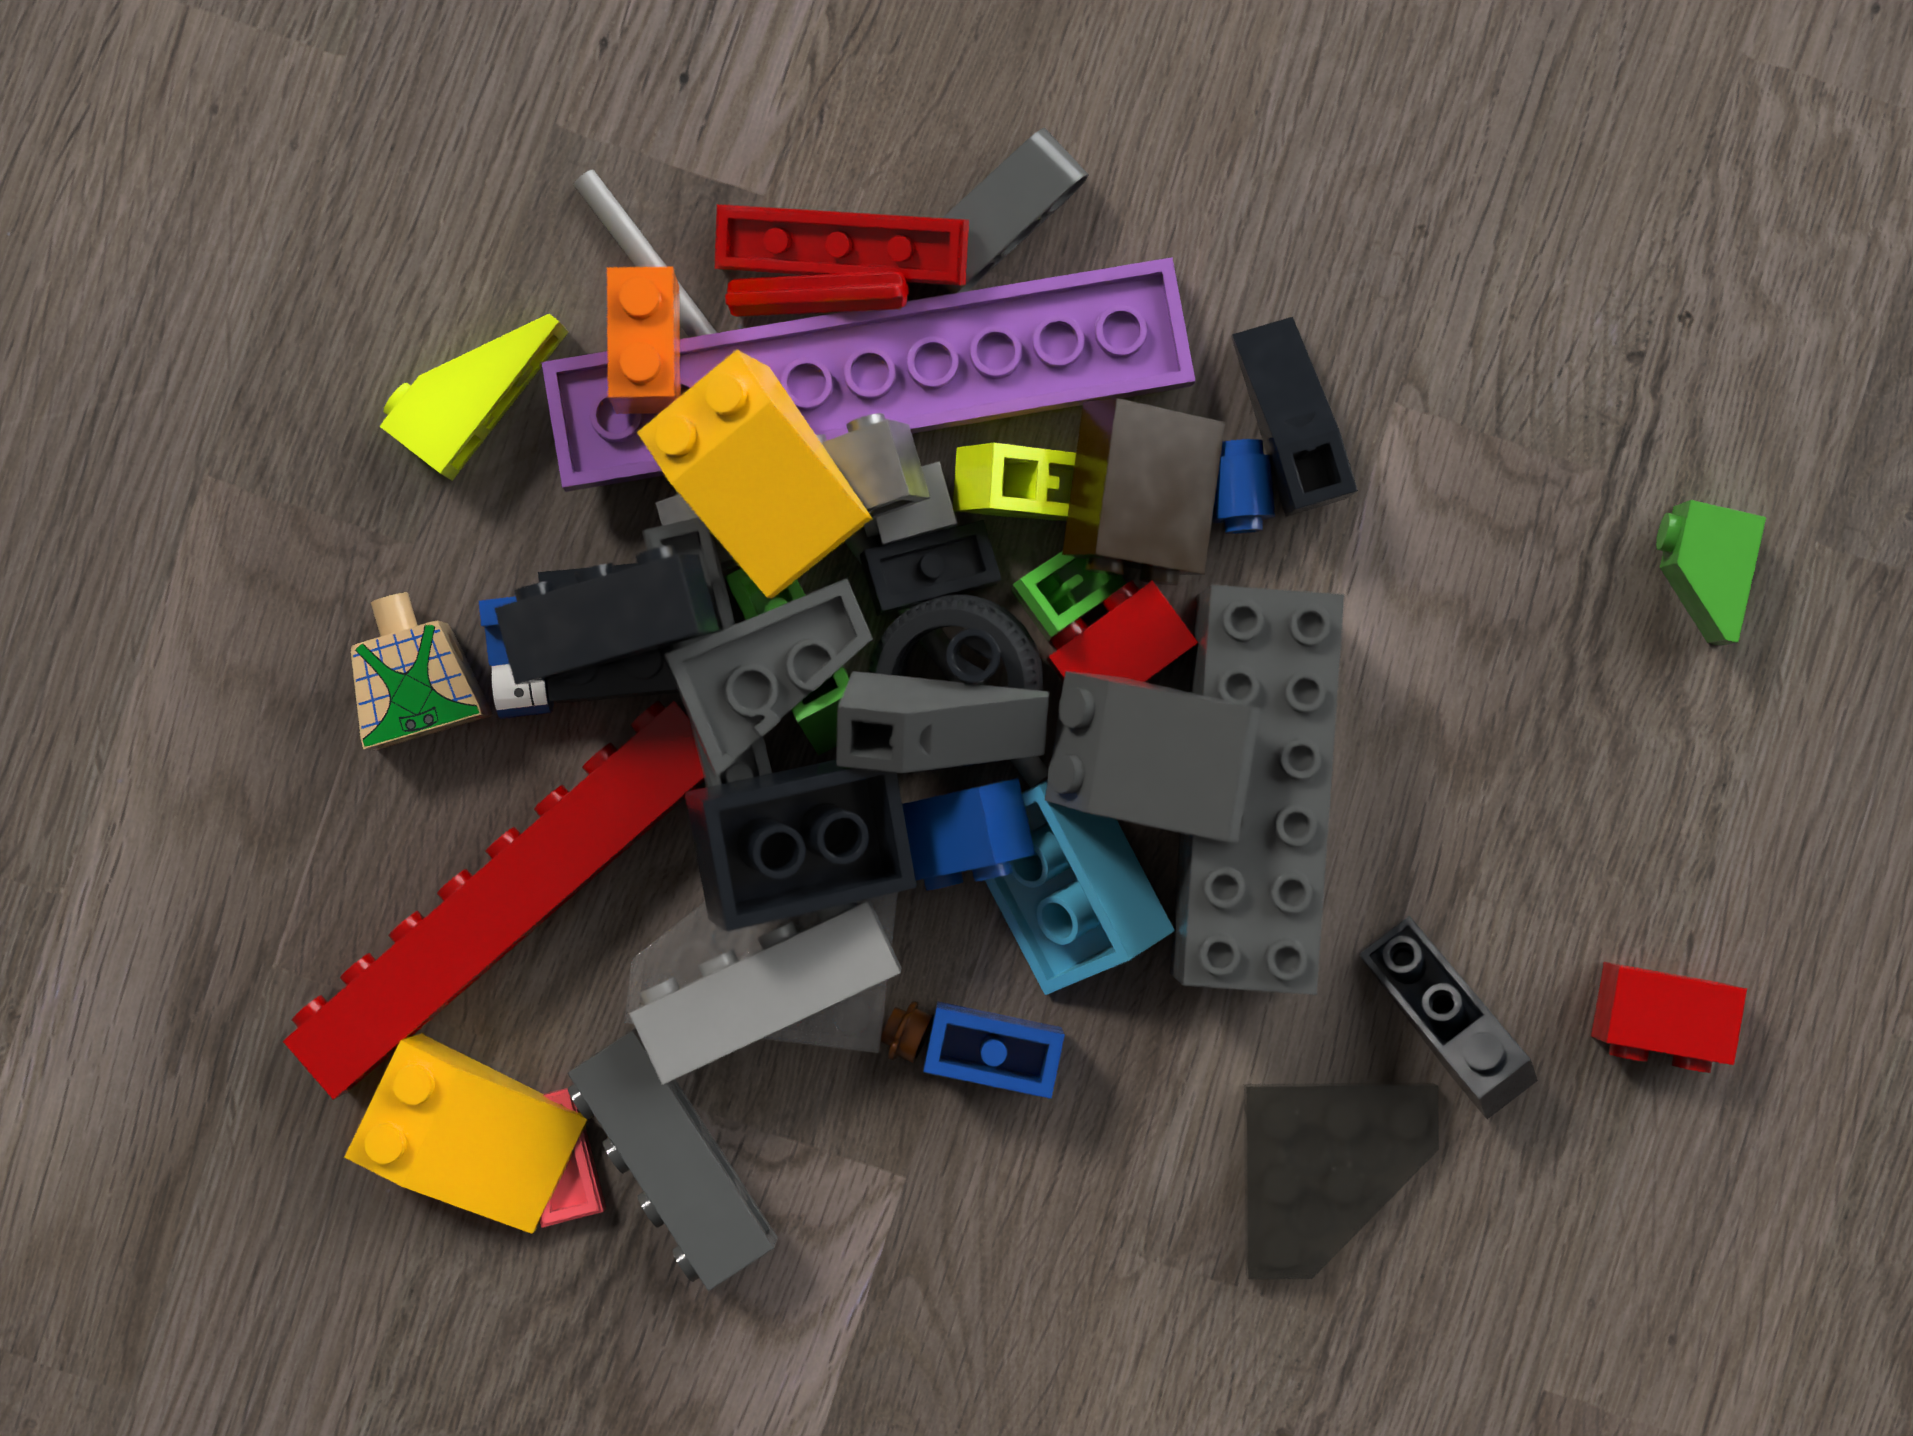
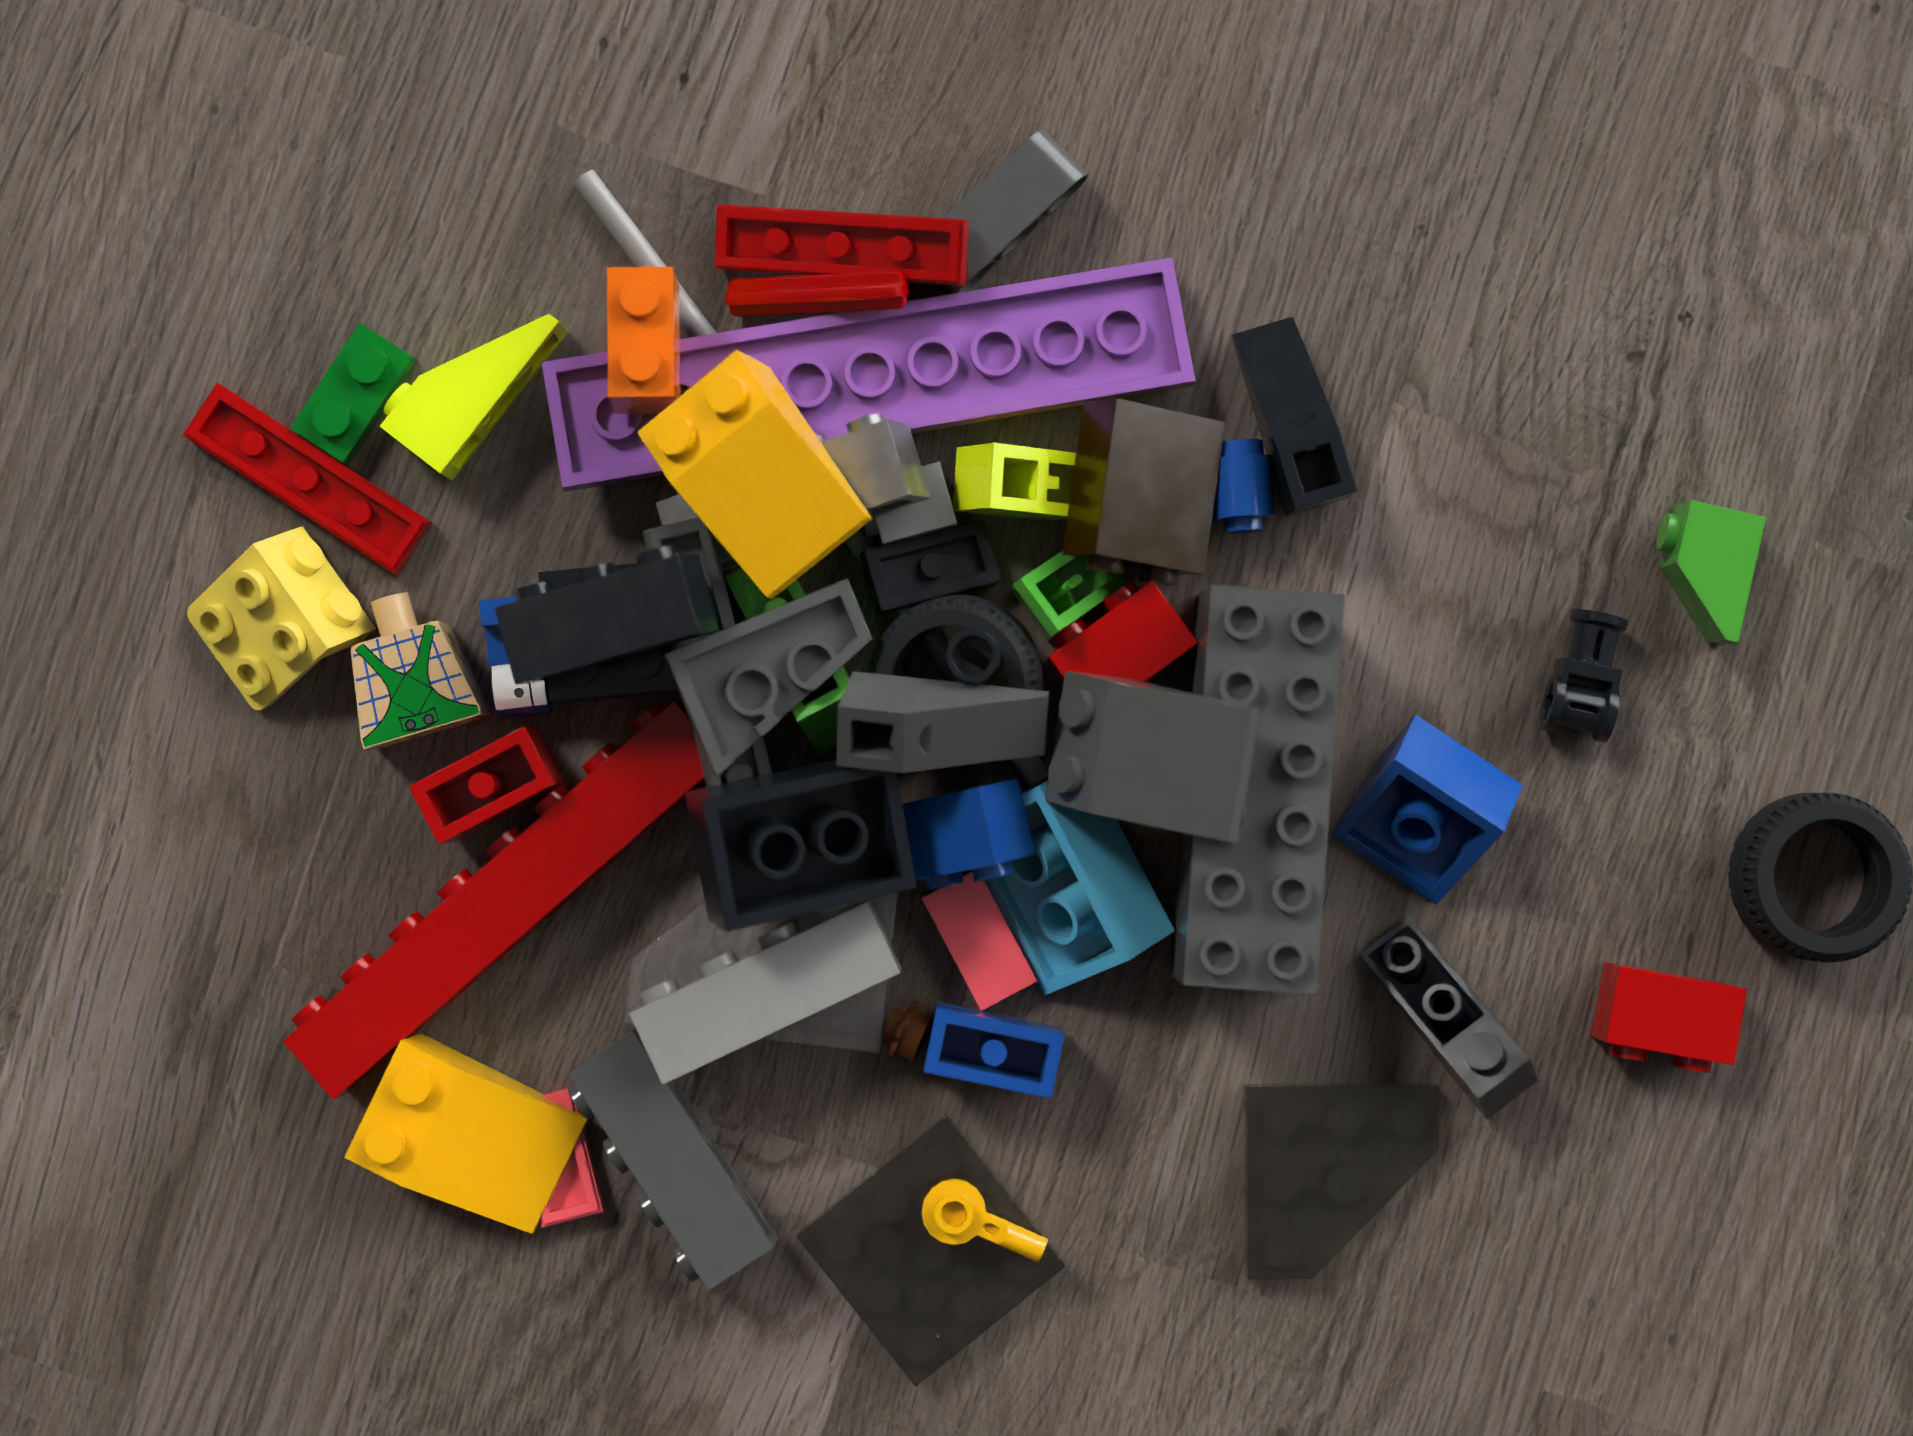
(277, 616): none -> light yellow bracket
(307, 479): none -> red tile
(353, 394): none -> green plate
(487, 785): none -> red brick
(904, 1284): none -> clear smoke plate
(957, 1213): none -> yellow plate
(979, 940): none -> coral tile
(1428, 810): none -> blue slope
(1586, 678): none -> black connector
(1884, 888): none -> black tyre

